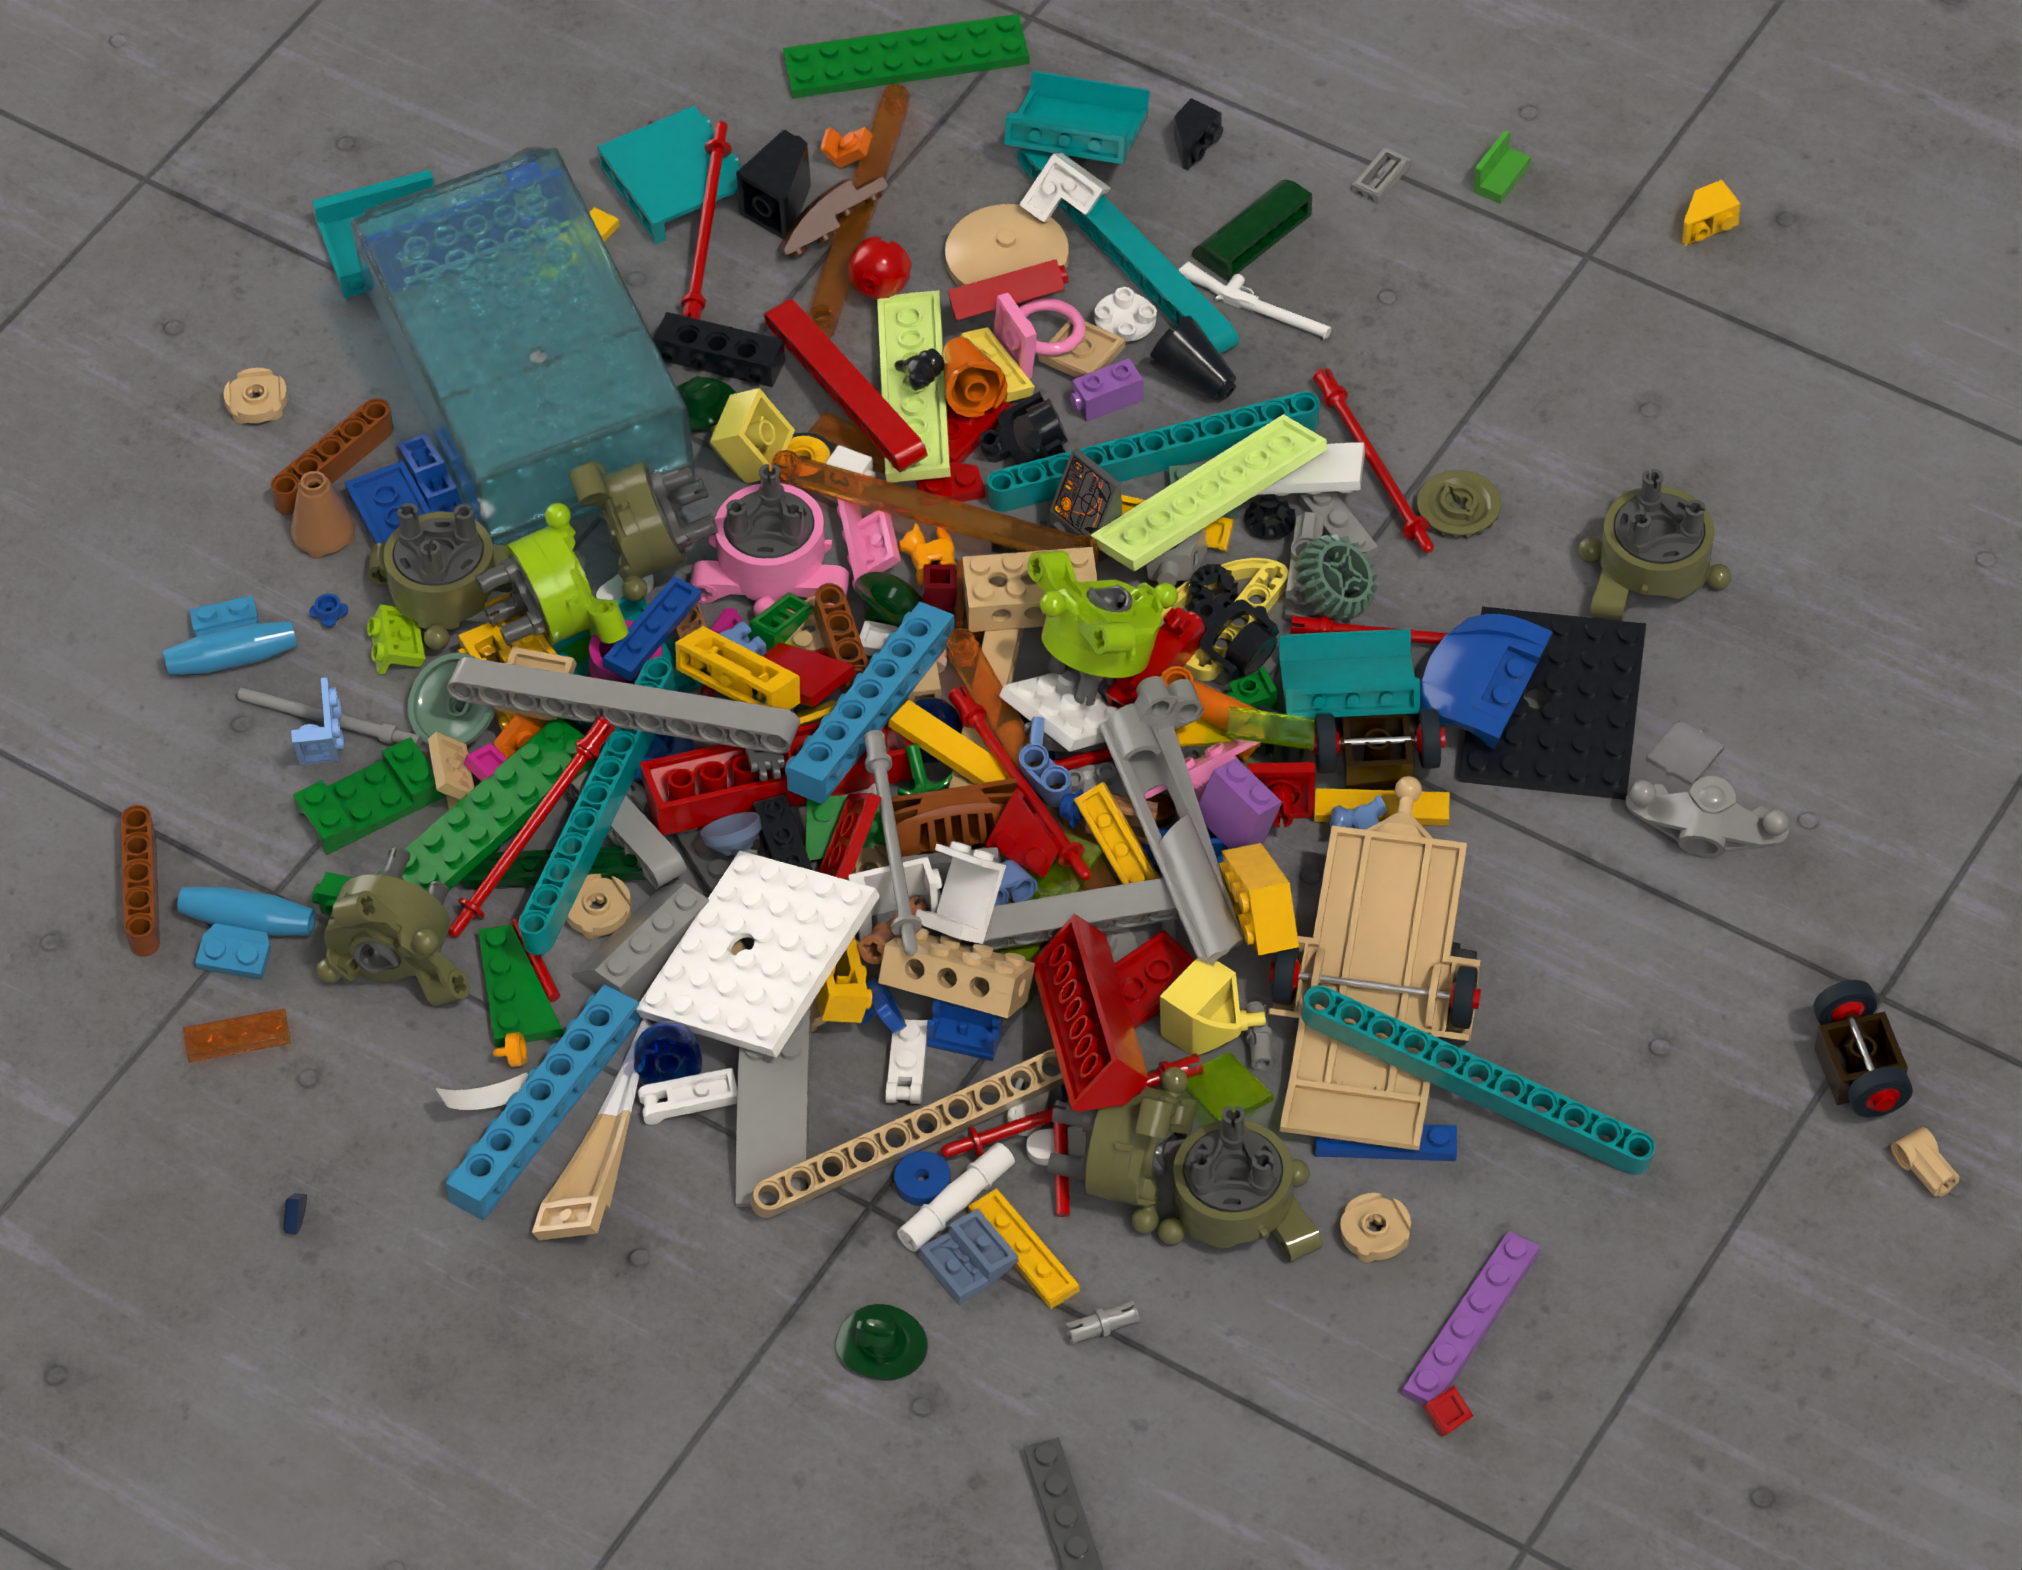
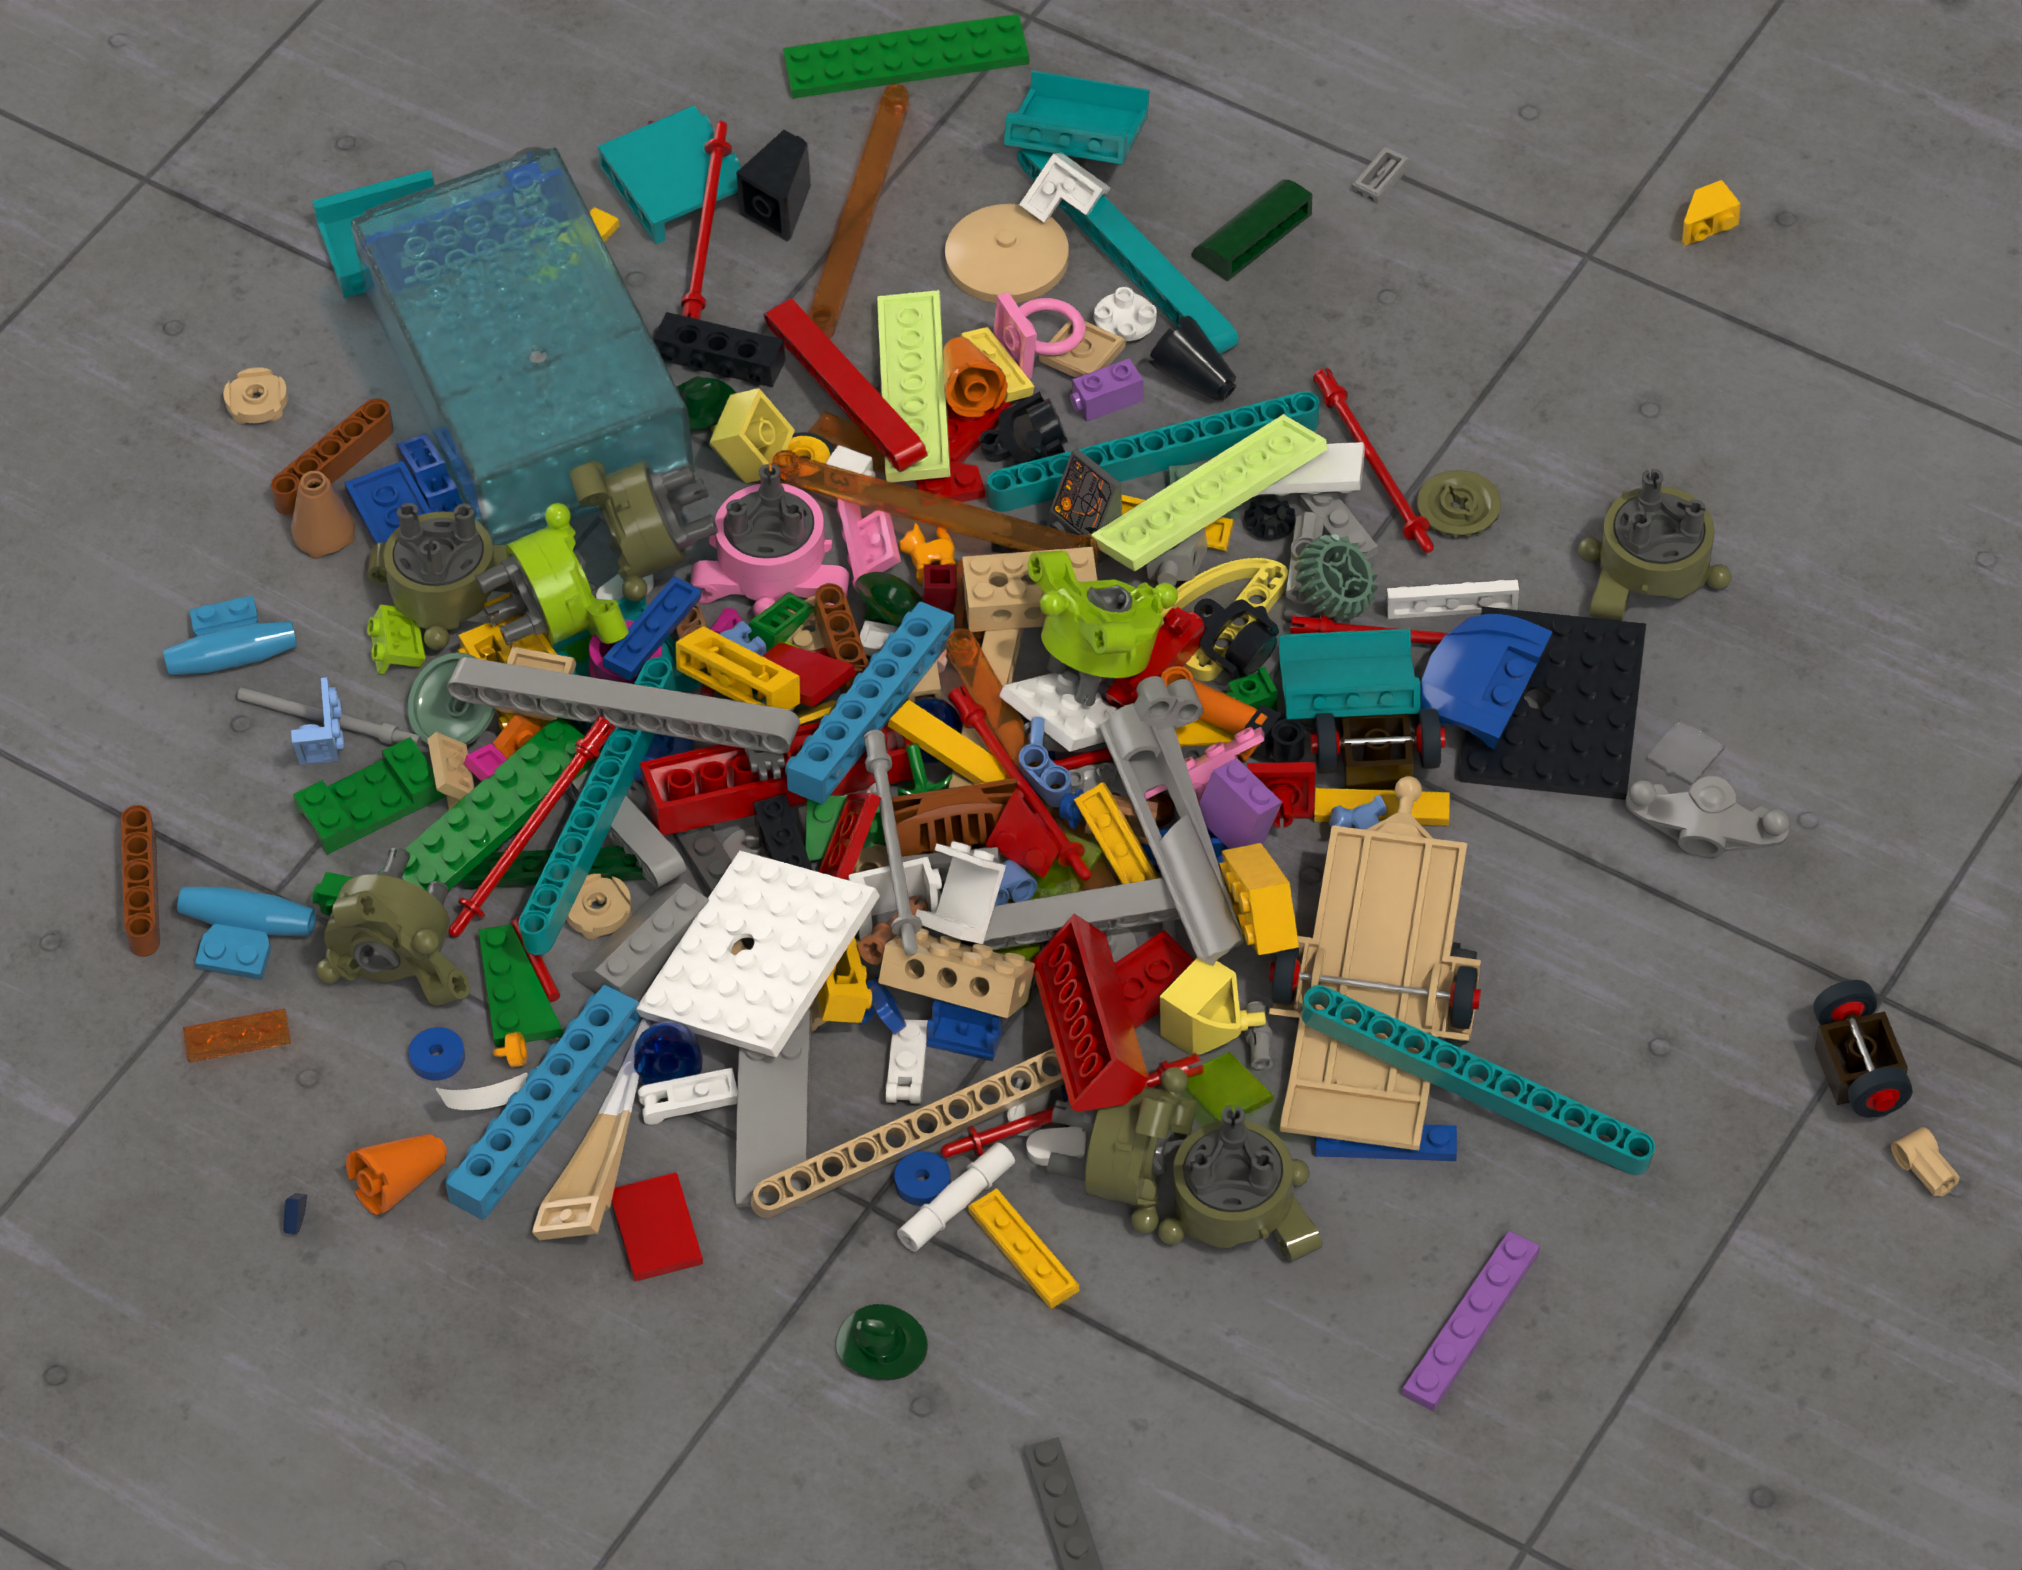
(328, 609): blue plate -> none
(393, 1169): none -> orange cone
(440, 1066): none -> blue piece
(656, 1226): none -> red tile
(732, 833): sand blue piece -> none
(819, 217): slope -> none
(847, 148): orange bracket -> none
(879, 268): red cylinder -> none
(921, 368): black animal -> none
(968, 1256): sand blue slope -> none
(1022, 285): red brick -> none
(1061, 1182): red bar -> none
(1102, 1322): light grey pin -> none
(1195, 131): black slope -> none
(1206, 576): black gear -> none
(1233, 296): white piece -> none
(1271, 728): clear neon green piece -> none
(1369, 1244): tan plate -> none
(1447, 1410): red tile -> none
(1451, 599): none -> white plate
(1500, 169): bright green panel -> none

